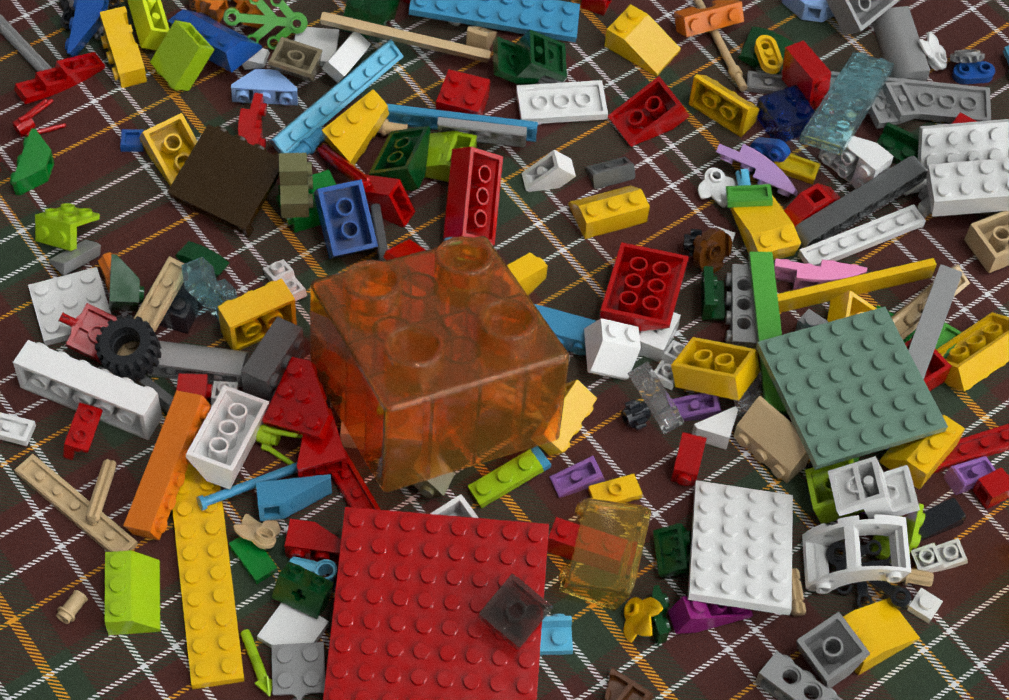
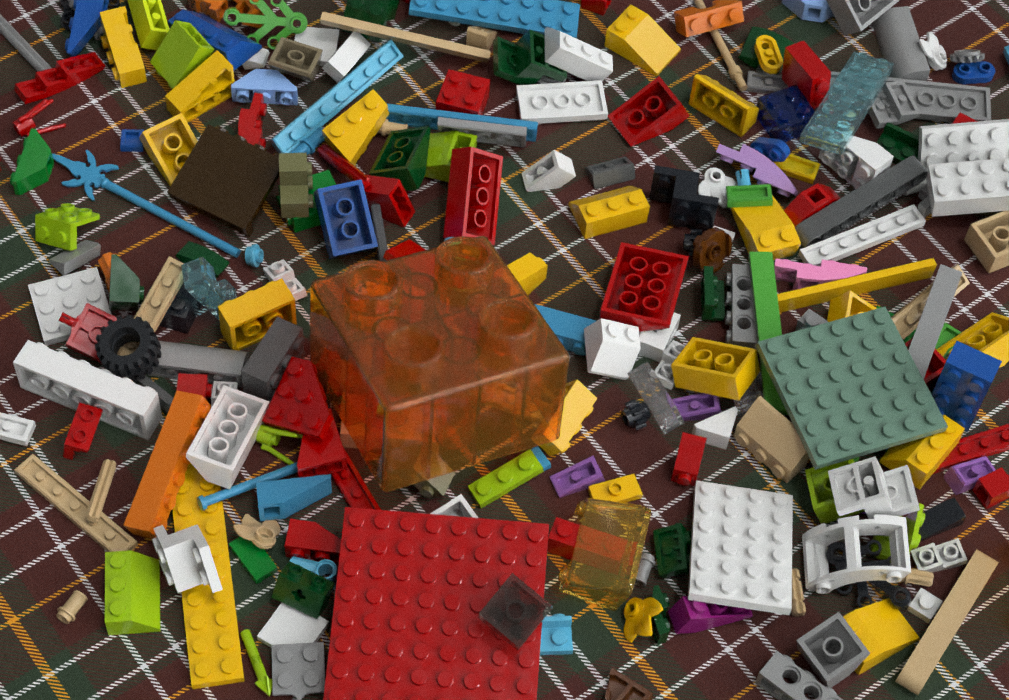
(91, 175): none -> dark azure piece
(186, 558): none -> white bracket
(202, 88): none -> yellow wedge
(254, 255): none -> medium azure plate
(576, 56): none -> white slope
(646, 563): none -> light grey pin
(680, 190): none -> black bracket
(946, 622): none -> tan beam
(964, 383): none -> blue brick

